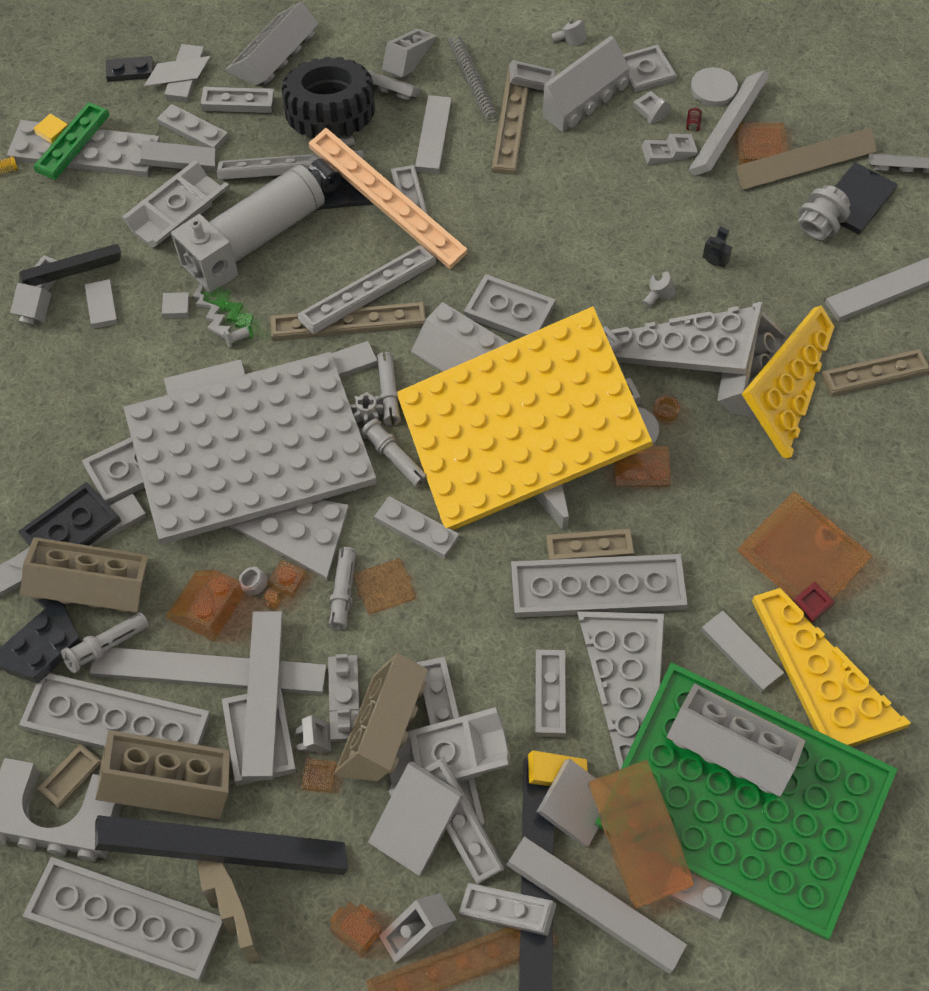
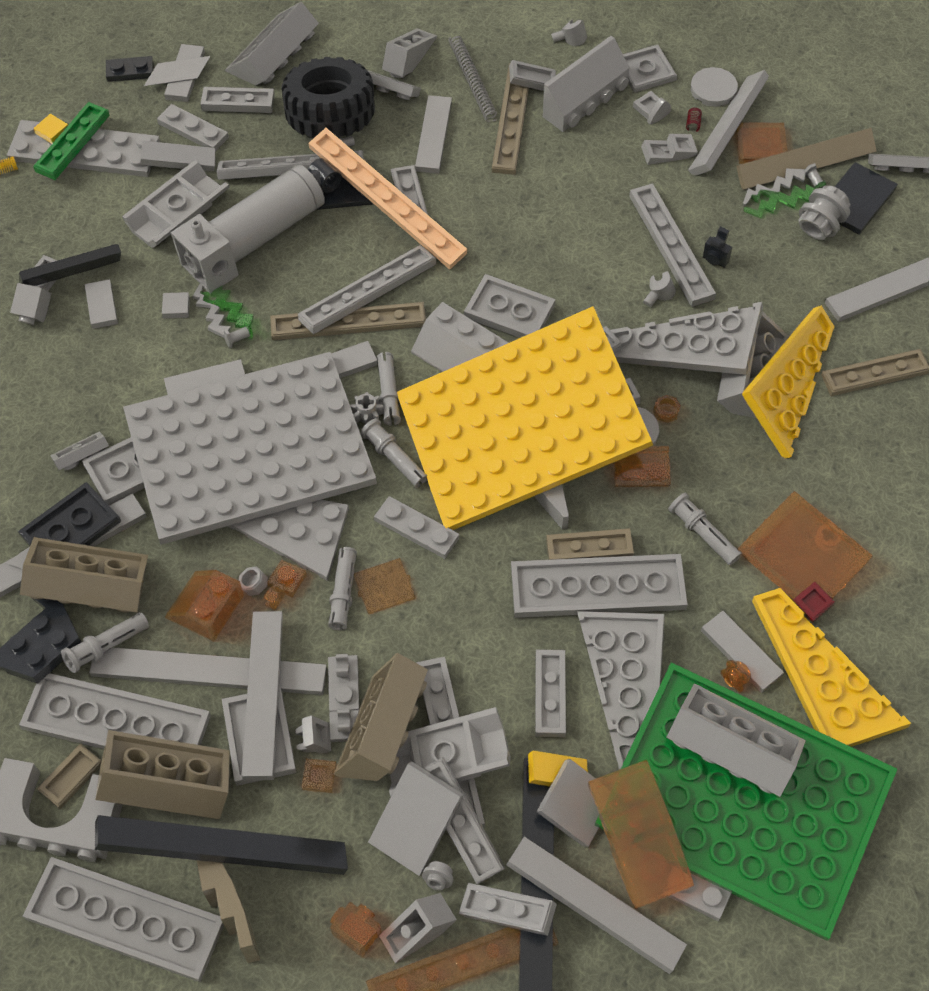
(70, 456): none -> light grey plate
(438, 875): none -> light grey plate
(672, 245): none -> light grey plate
(696, 520): none -> light grey pin
(736, 674): none -> clear orange plate
(776, 196): none -> piece

